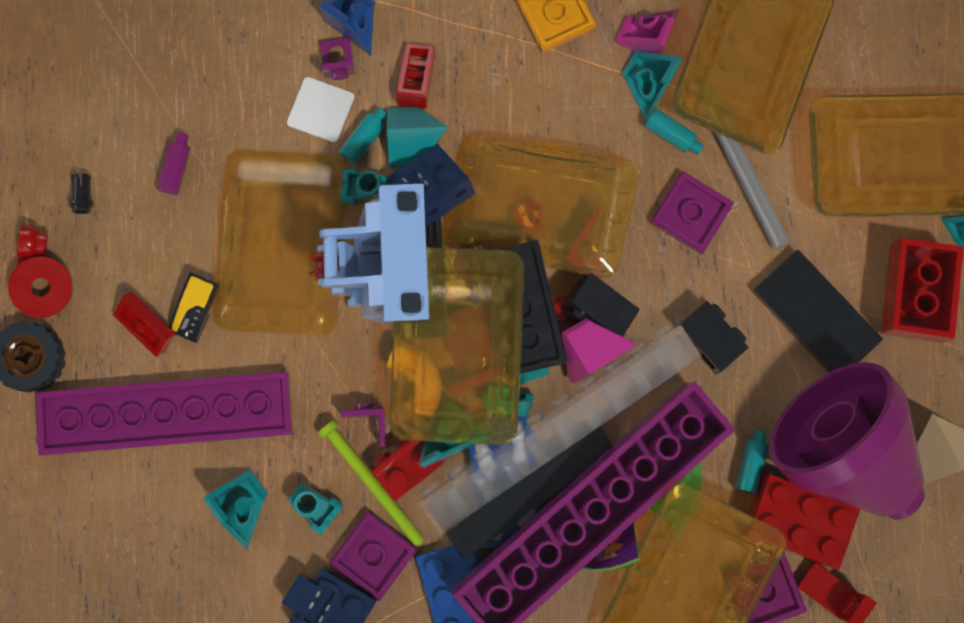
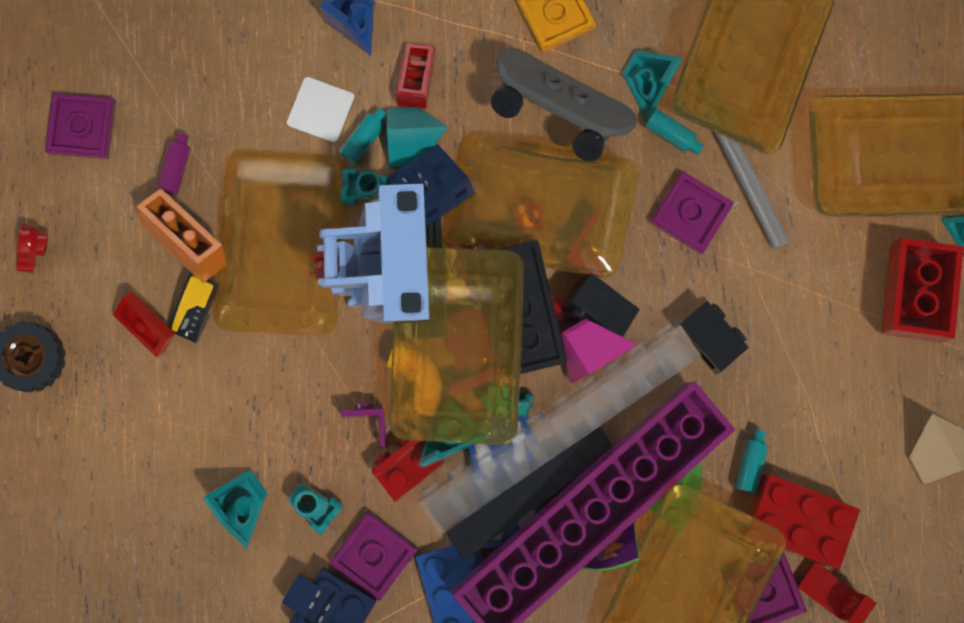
(21, 289): red tile -> none
(80, 126): none -> magenta tile
(81, 195): black pin -> none
(163, 413): magenta plate -> none
(181, 235): none -> orange brick
(331, 432): lime bar -> none
(341, 69): magenta bracket -> none
(533, 376): teal tile -> none
(562, 96): none -> dark grey piece
(646, 32): dark pink slope -> none
(817, 313): black tile -> none
(852, 442): magenta cone -> none

